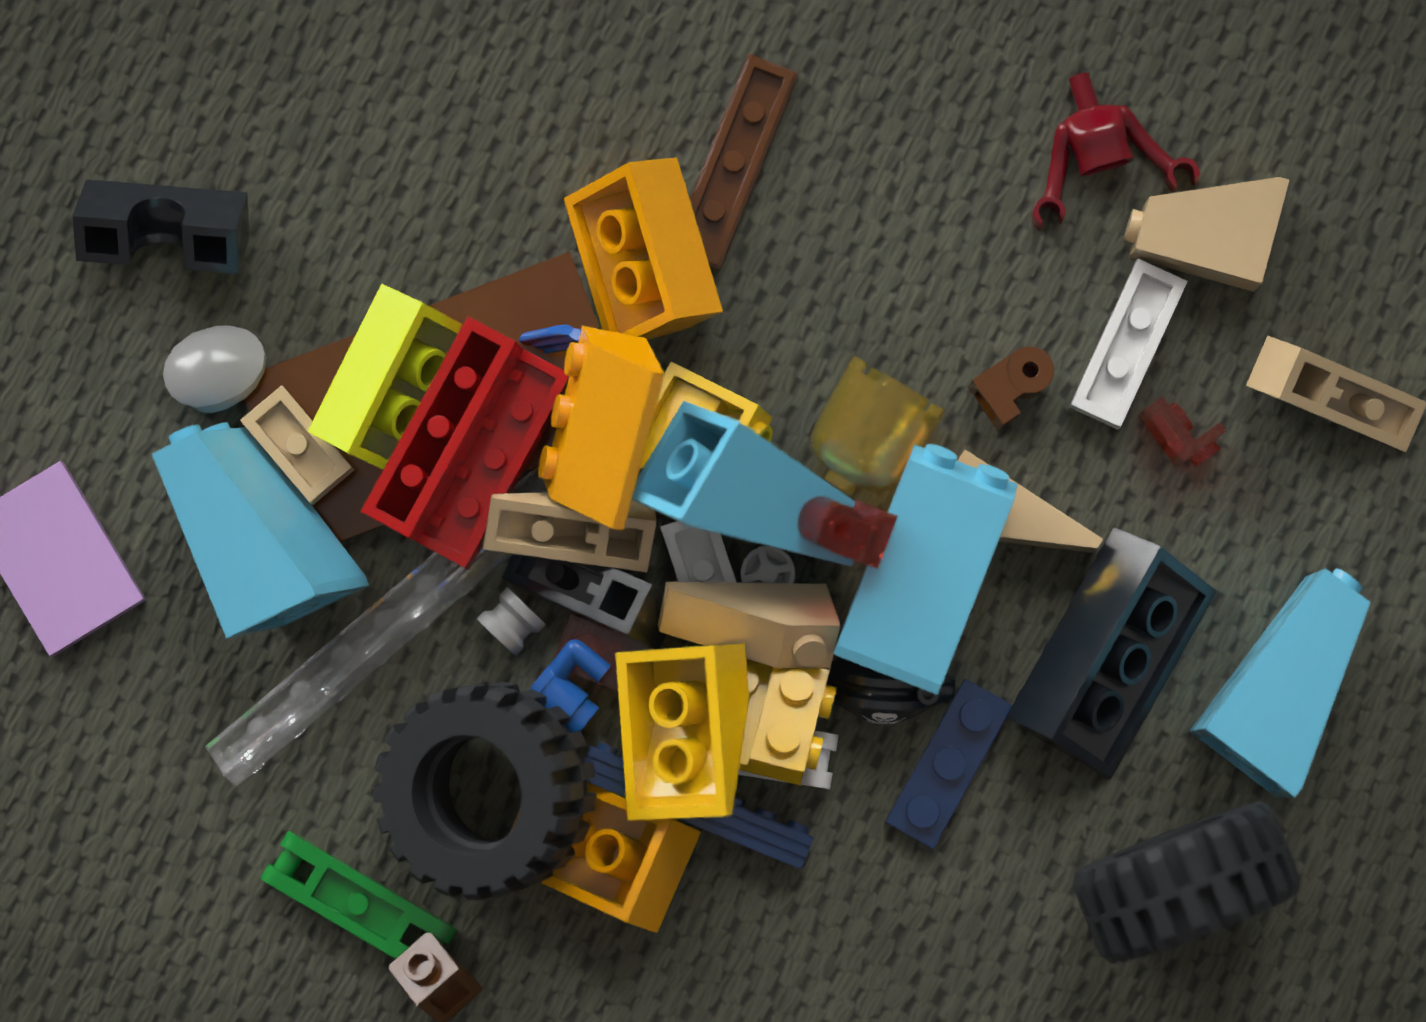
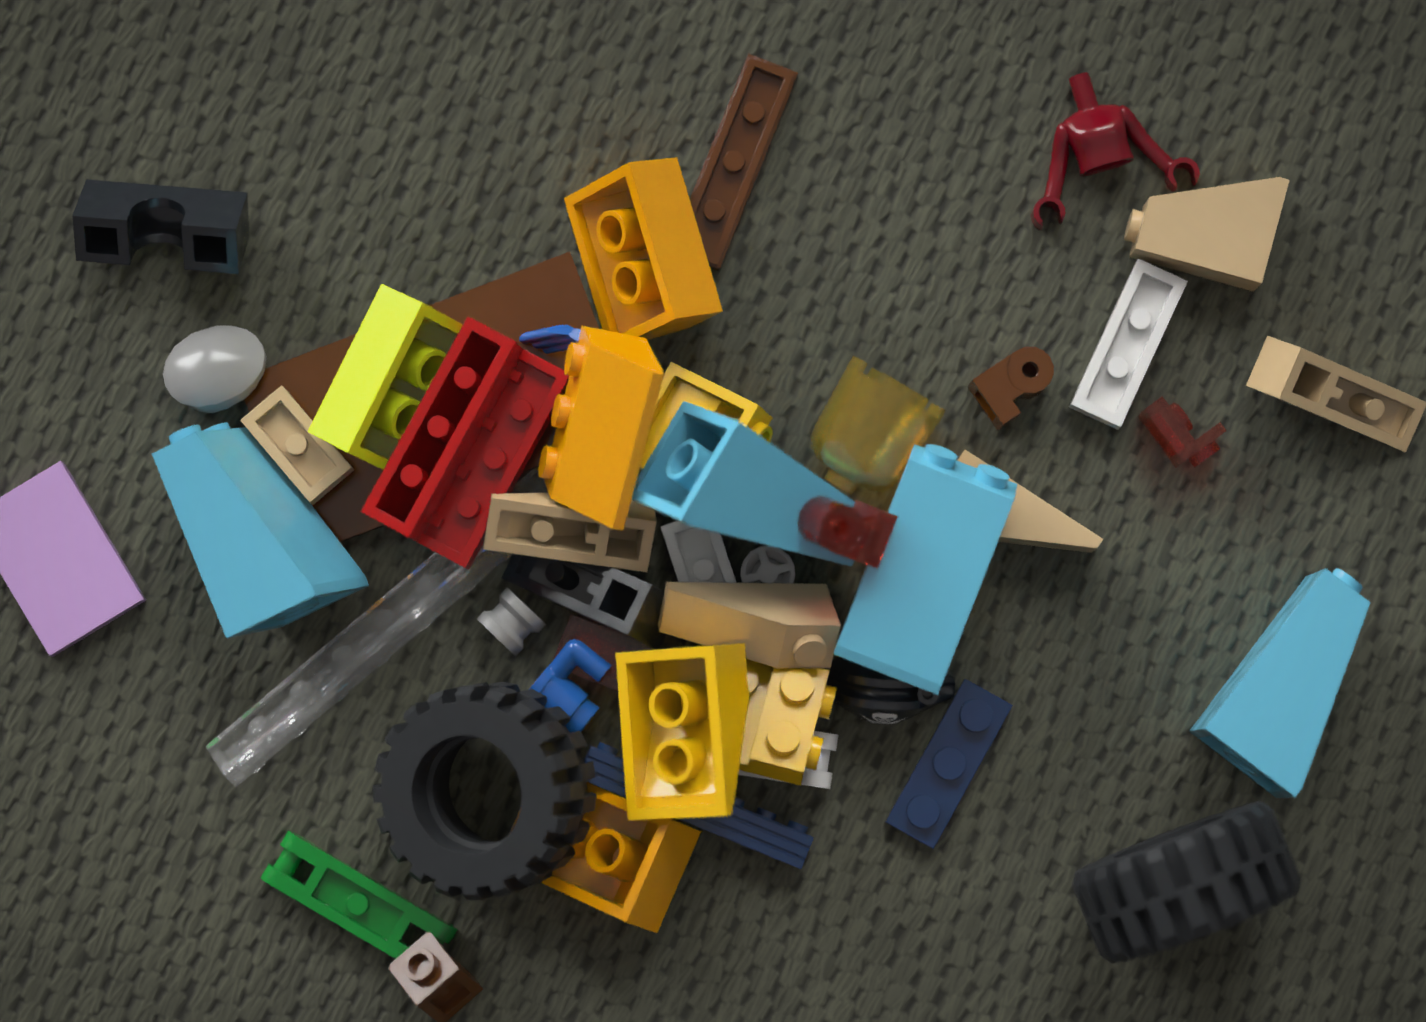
(1112, 652): black slope -> none

